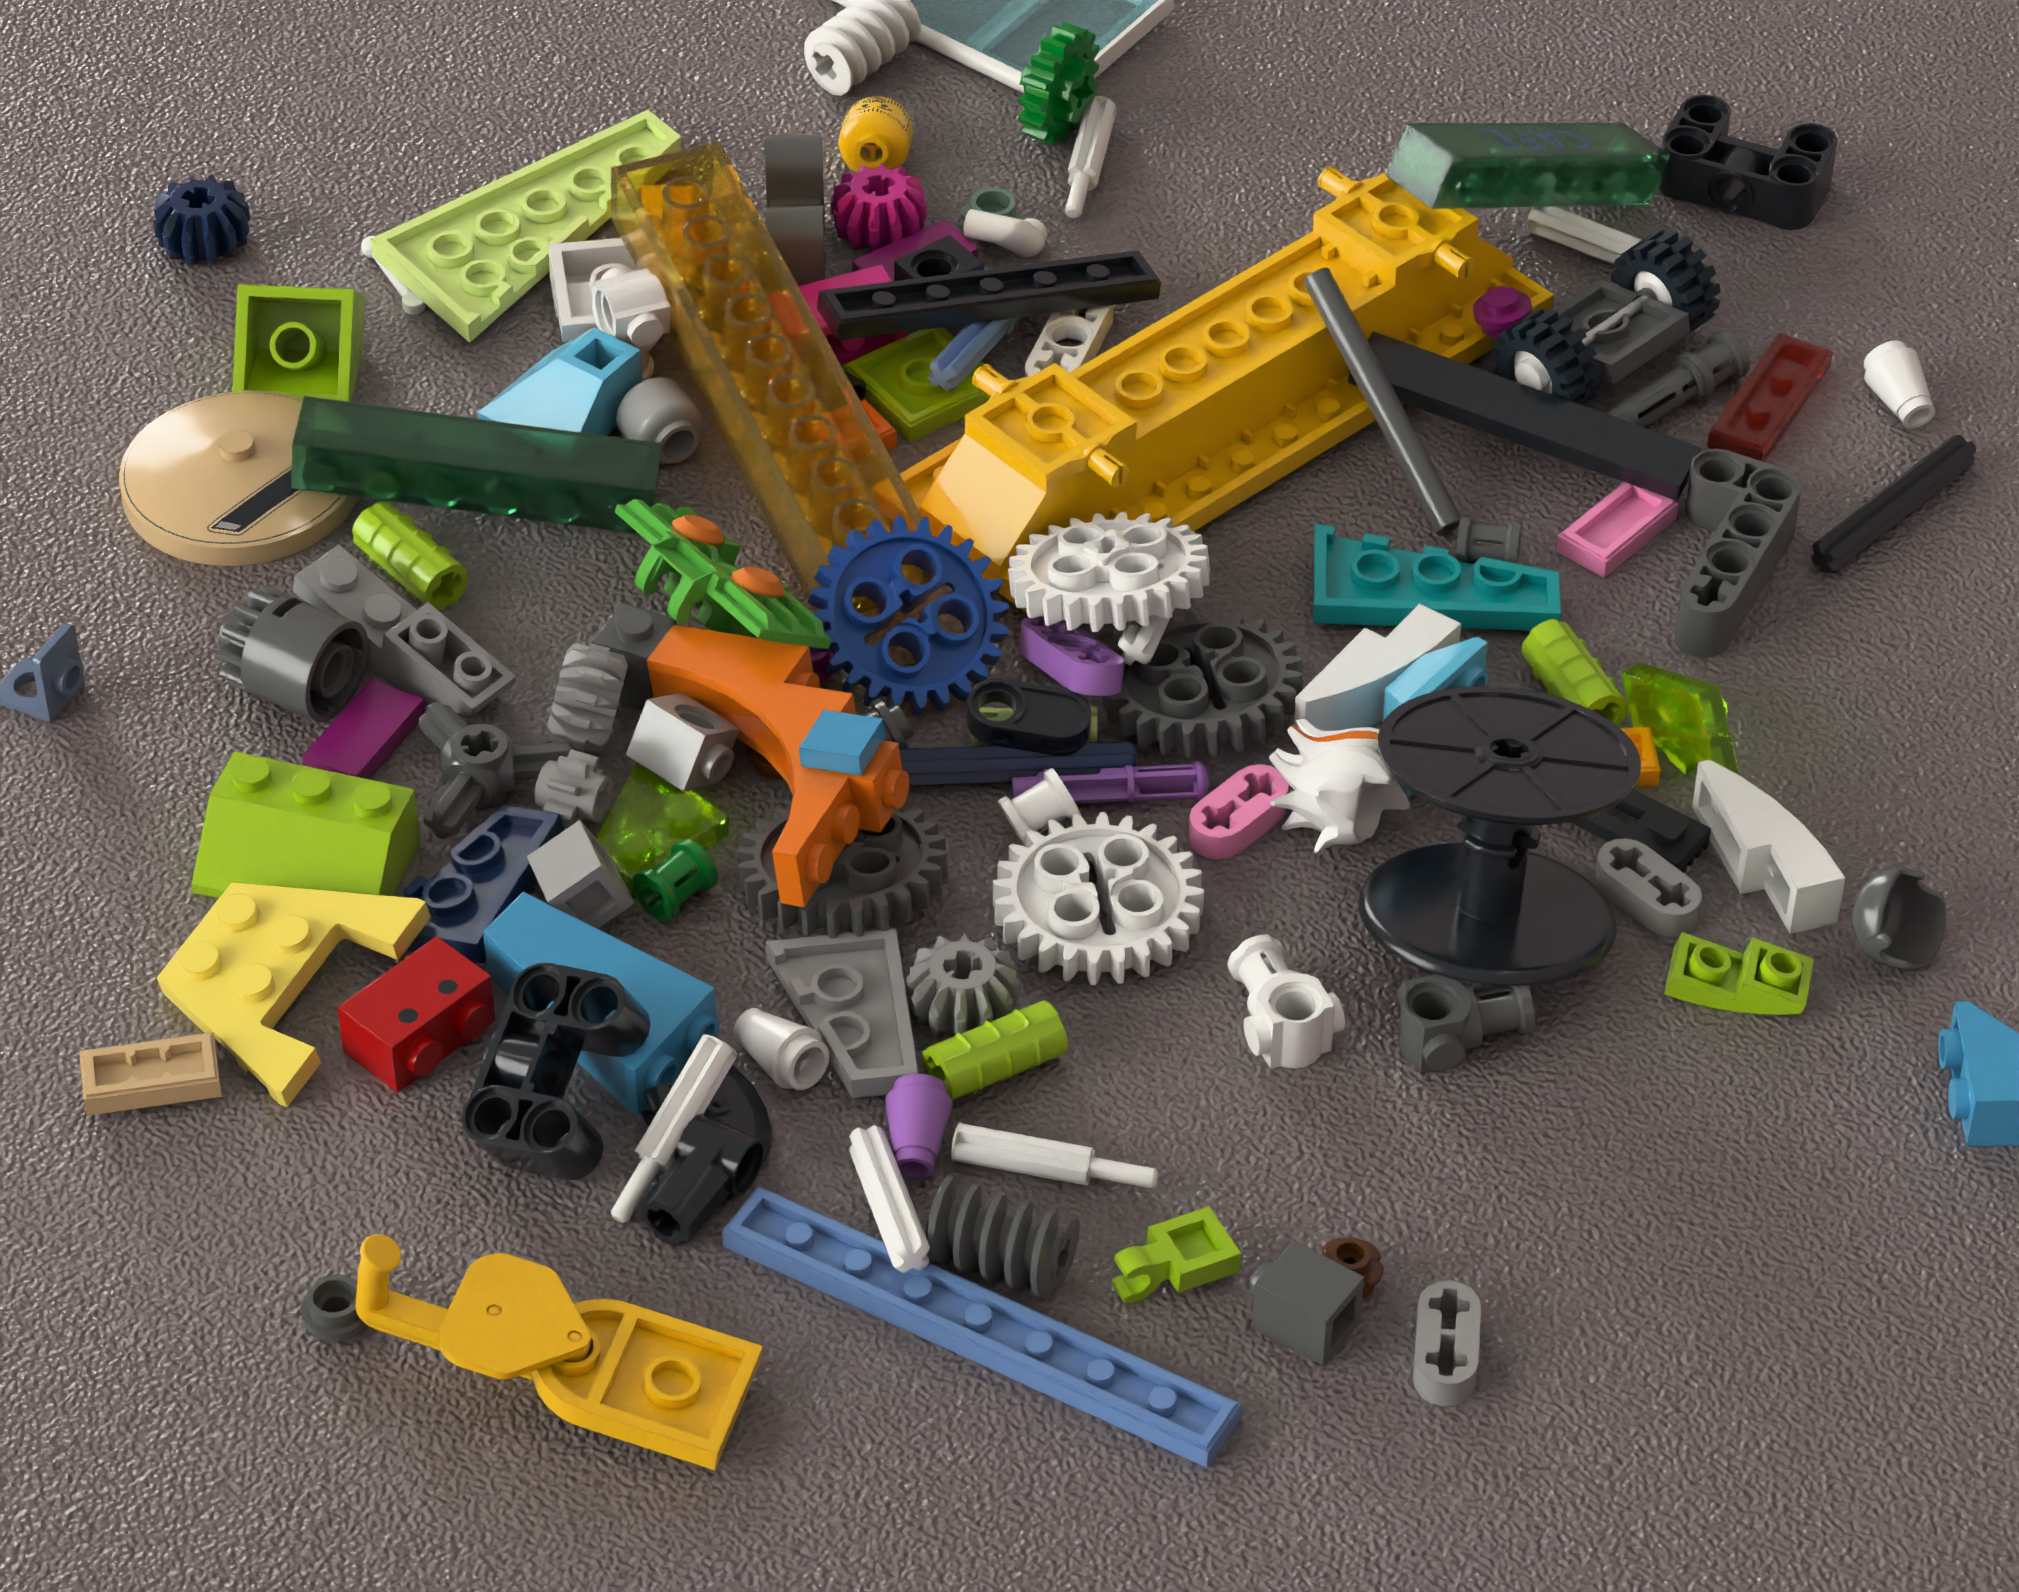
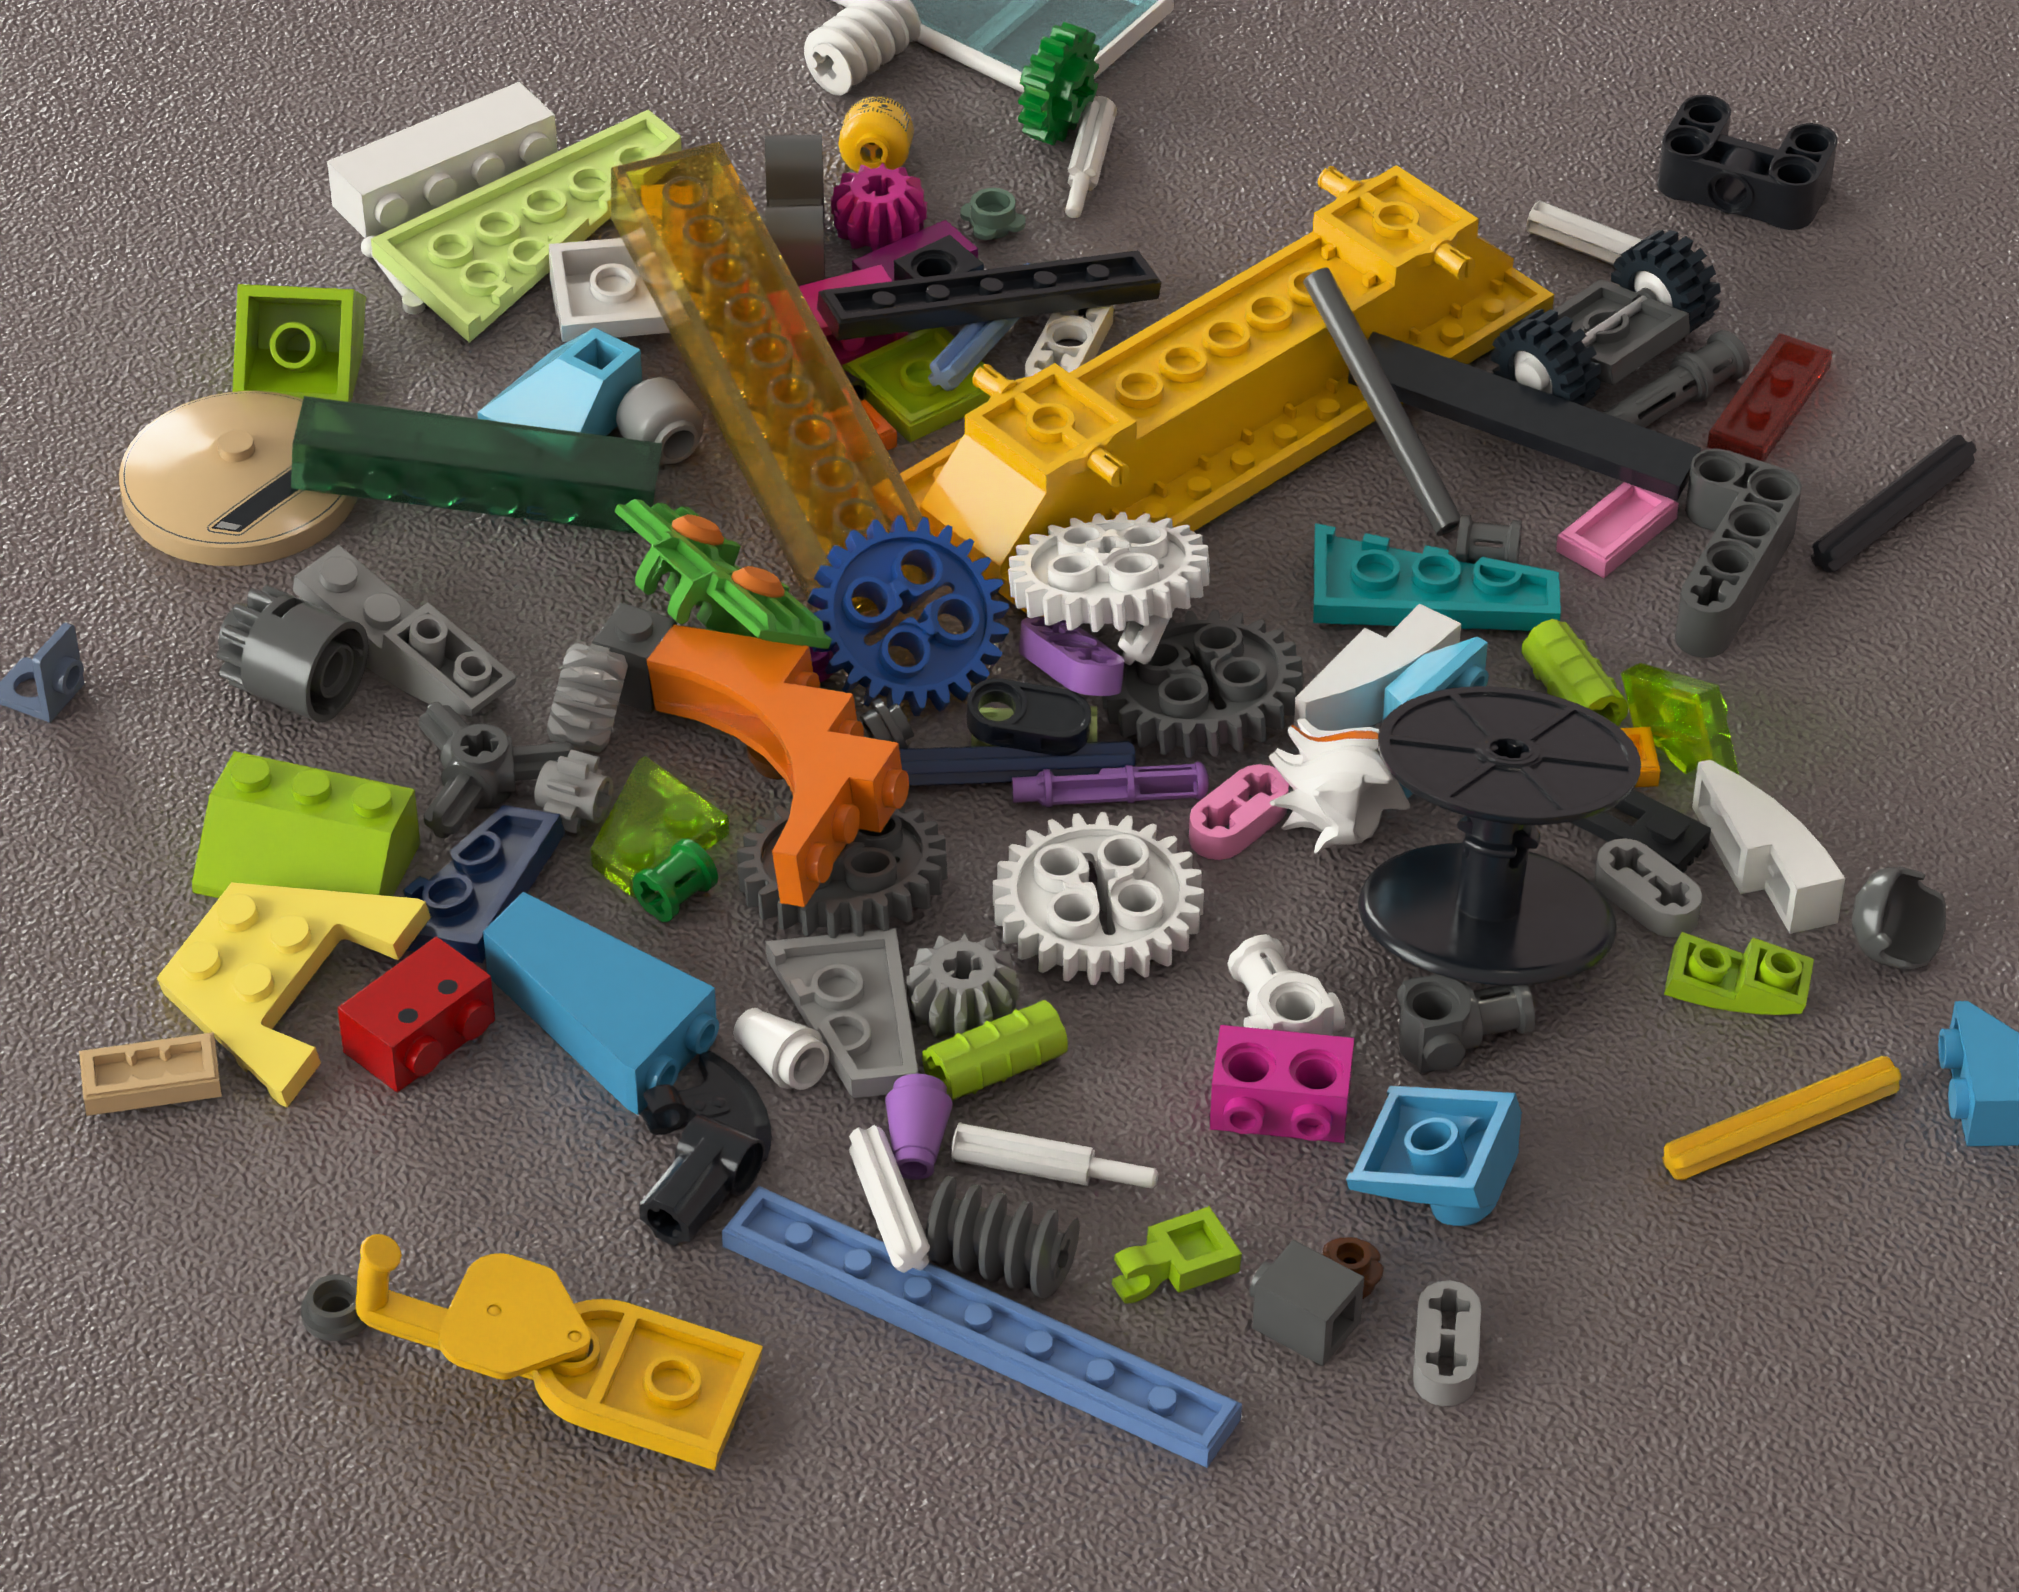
(201, 220): dark blue gear -> none
(366, 731): magenta tile -> none
(410, 555): lime axle -> none
(440, 159): none -> white brick
(533, 1062): black beam -> none
(580, 876): light grey brick -> none
(632, 309): white connector -> none
(683, 741): light grey brick -> none
(685, 1100): white axle -> none
(842, 742): dark azure tile -> none
(1016, 235): white arm -> none
(1038, 805): white bush -> none
(1281, 1083): none -> dark pink brick
(1441, 1150): none -> dark azure slope
(1500, 310): magenta plate -> none
(1526, 164): clear green brick -> none
(1781, 1118): none -> yellow axle
(1899, 382): white cone -> none

